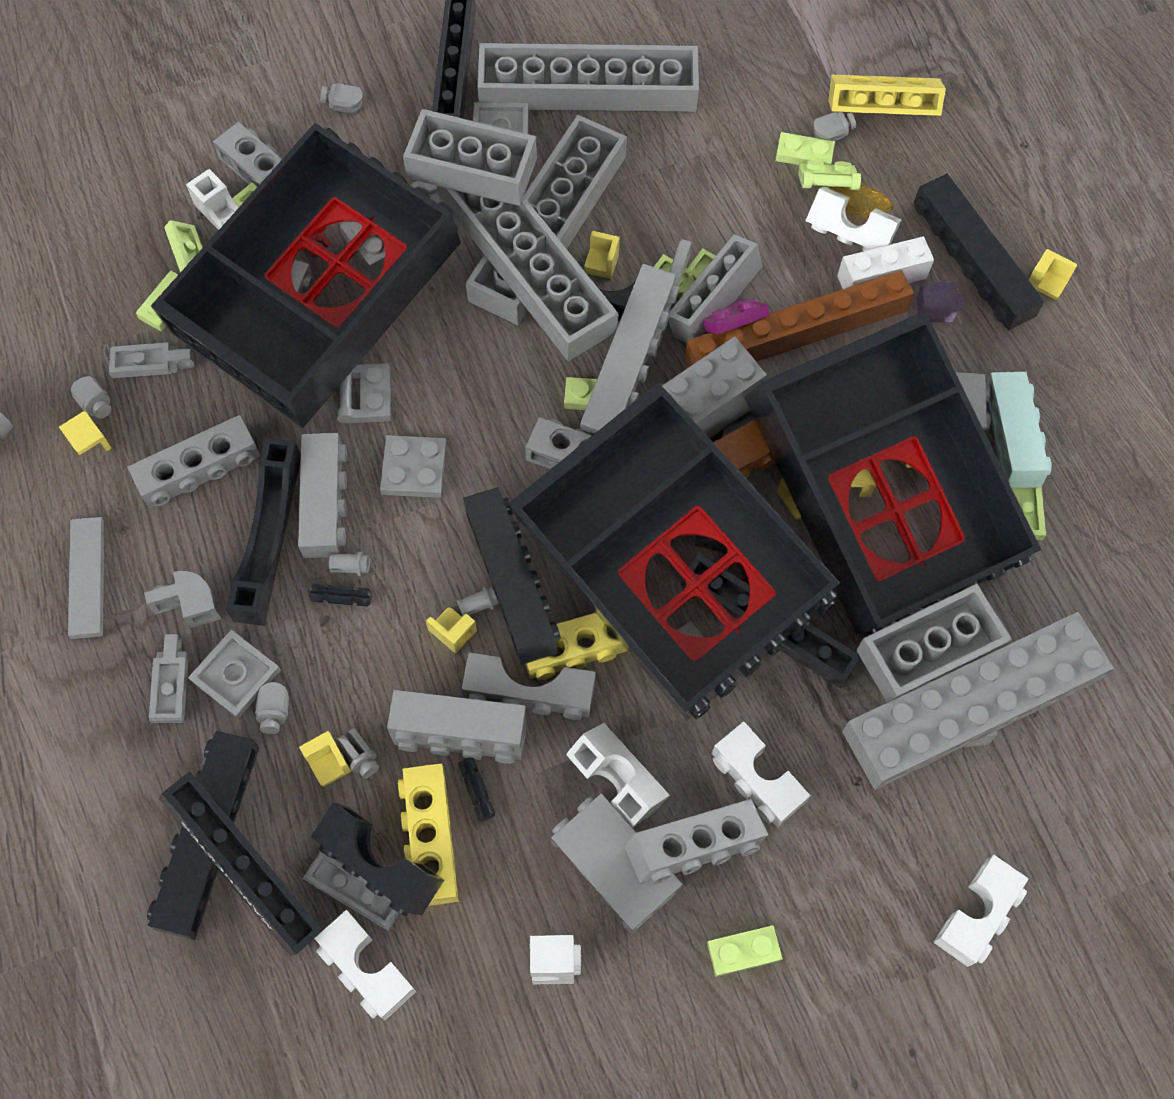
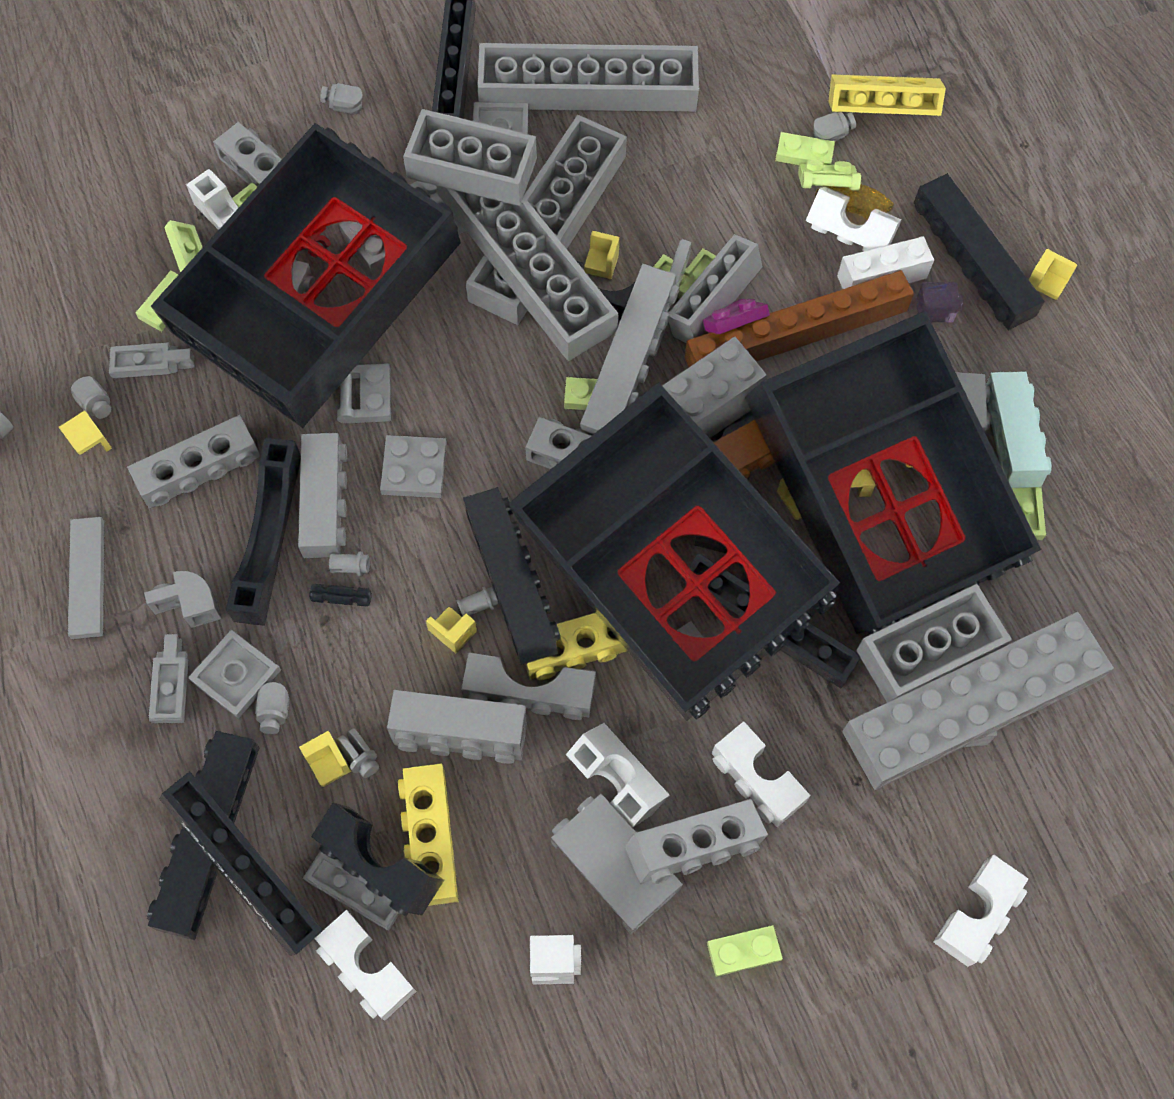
(476, 789): black axle -> none

